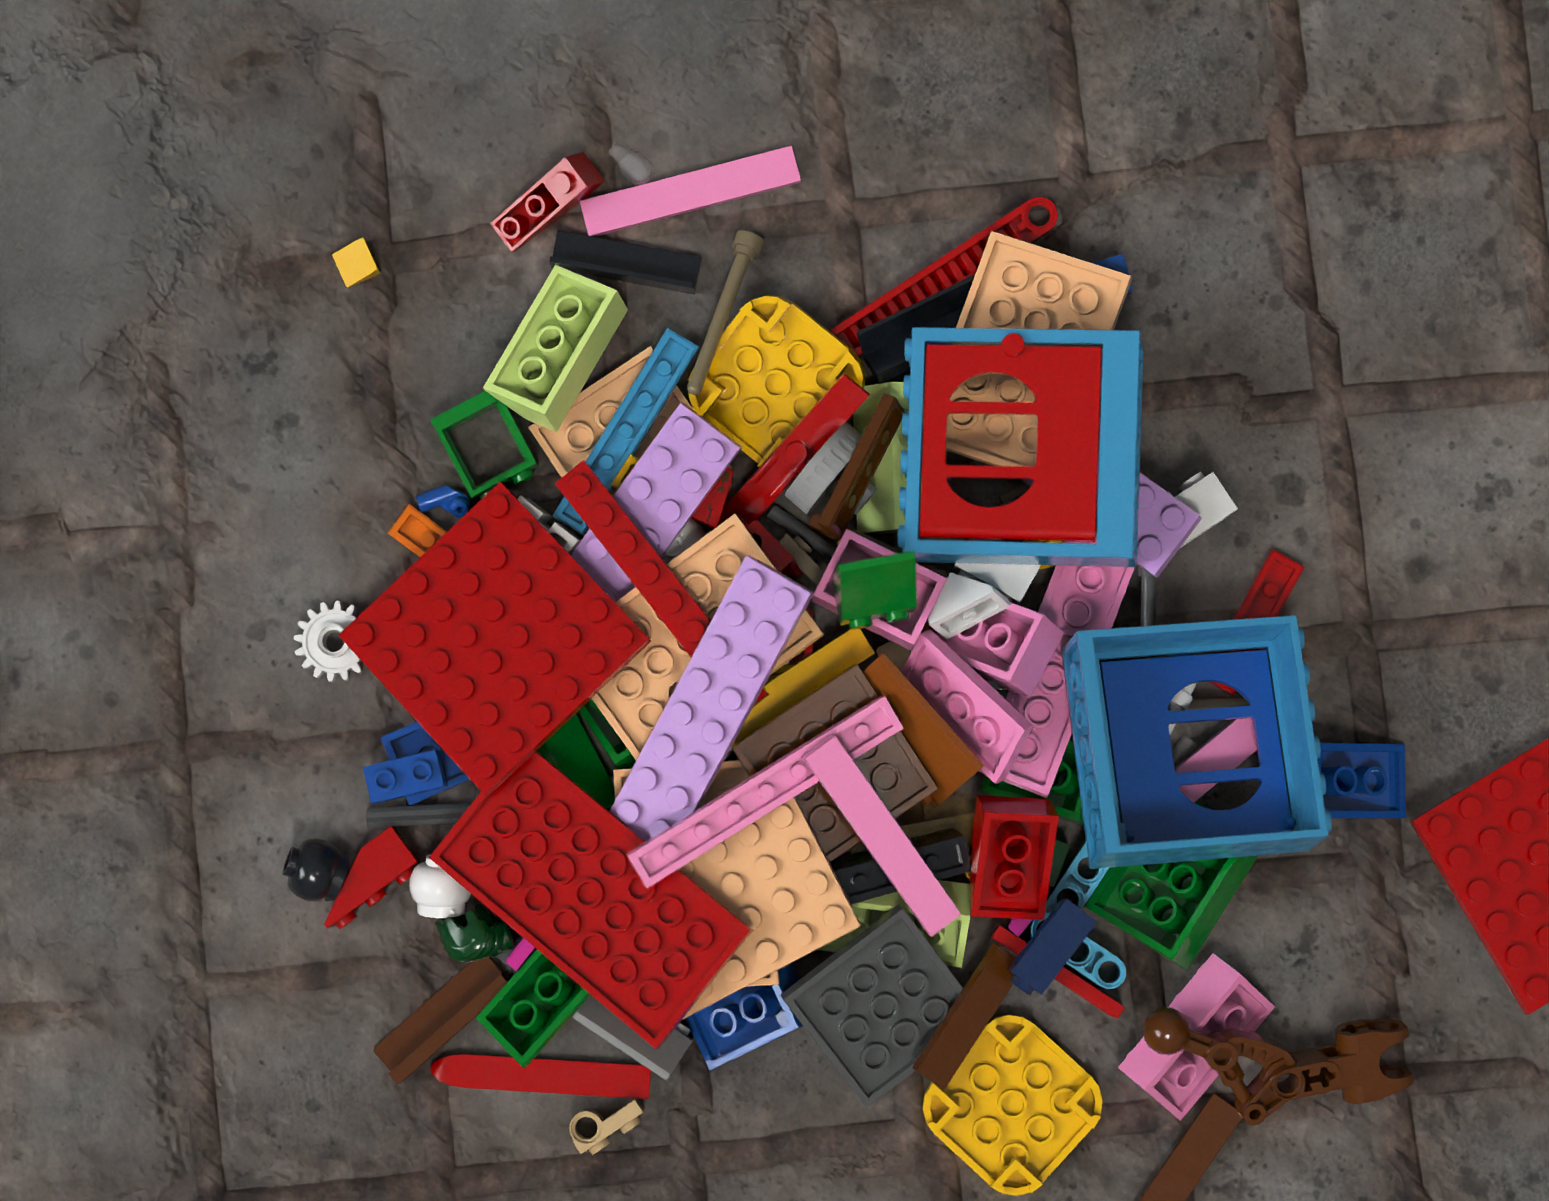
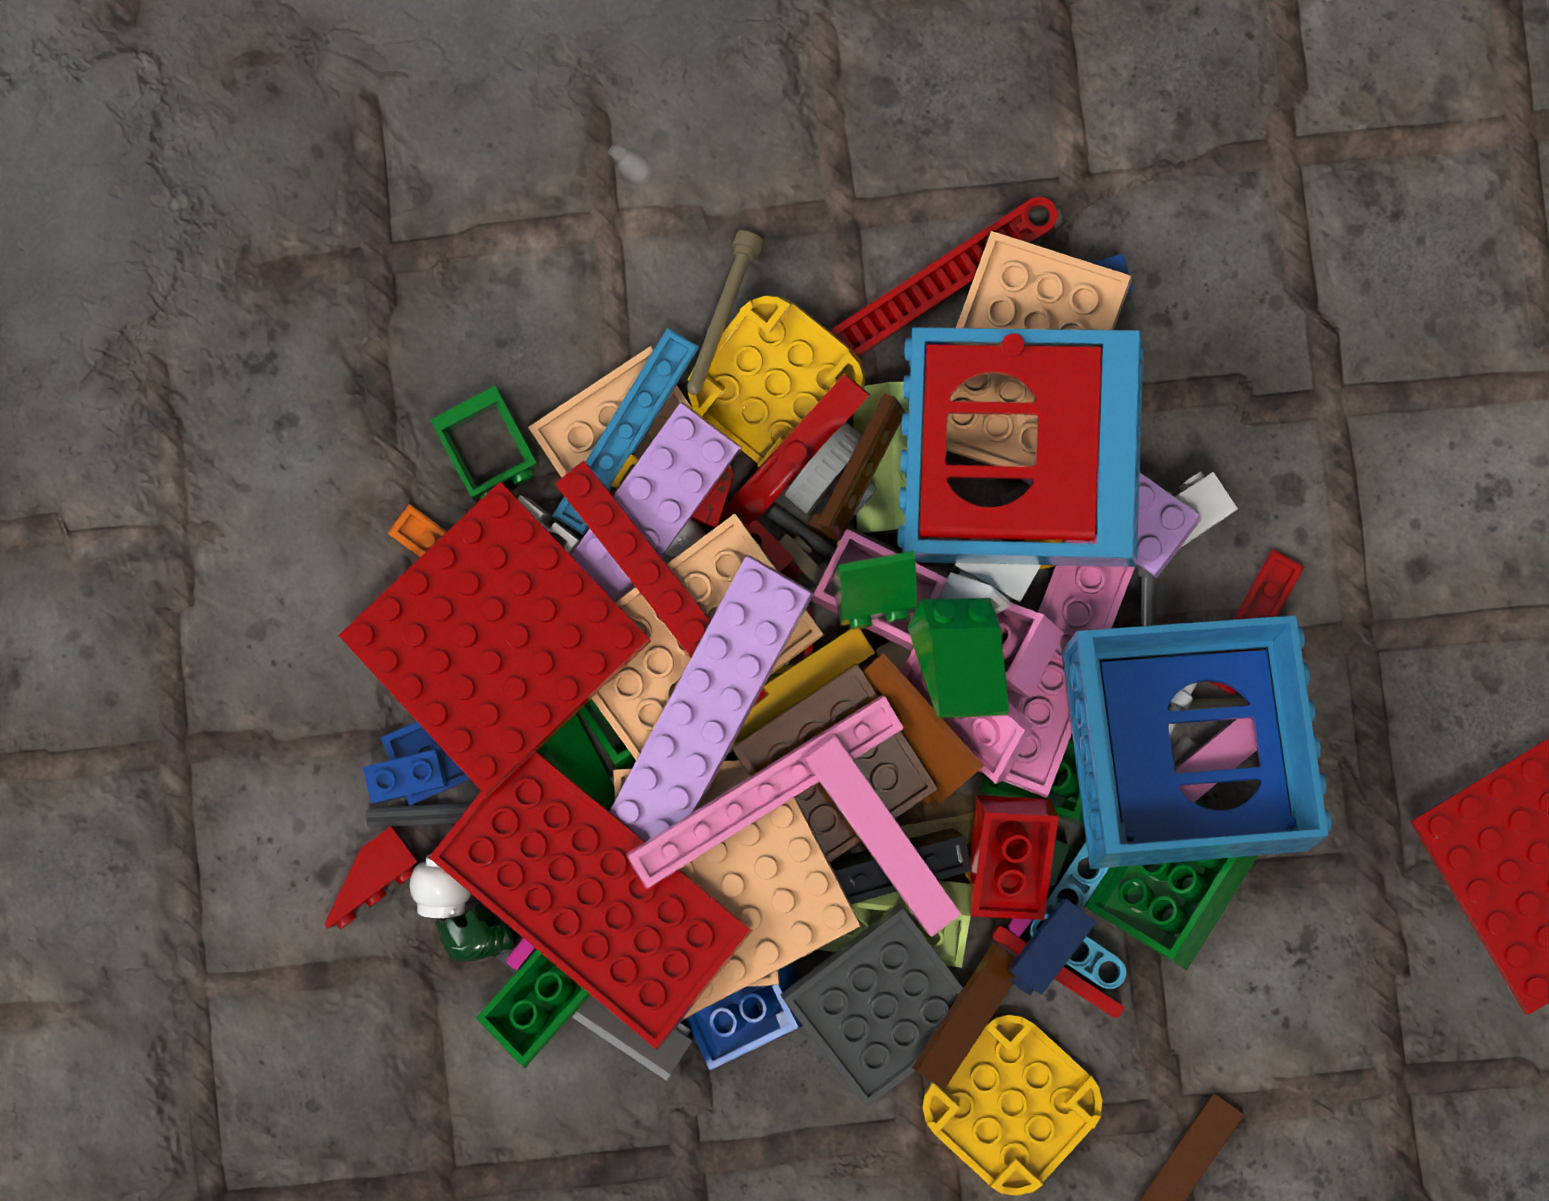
(315, 638): white gear -> none
(316, 870): black piece -> none
(356, 263): yellow slope -> none
(440, 1018): reddish brown panel -> none
(445, 497): blue arm -> none
(544, 1076): red piece -> none
(548, 200): red slope -> none
(556, 347): yellowish green slope -> none
(622, 1119): tan plate -> none
(626, 262): black panel -> none
(690, 191): bright pink tile -> none
(884, 341): black panel -> none
(961, 656): none -> green slope
(1211, 1002): bright pink slope -> none
(1347, 1065): reddish brown piece -> none
(1364, 780): blue slope -> none

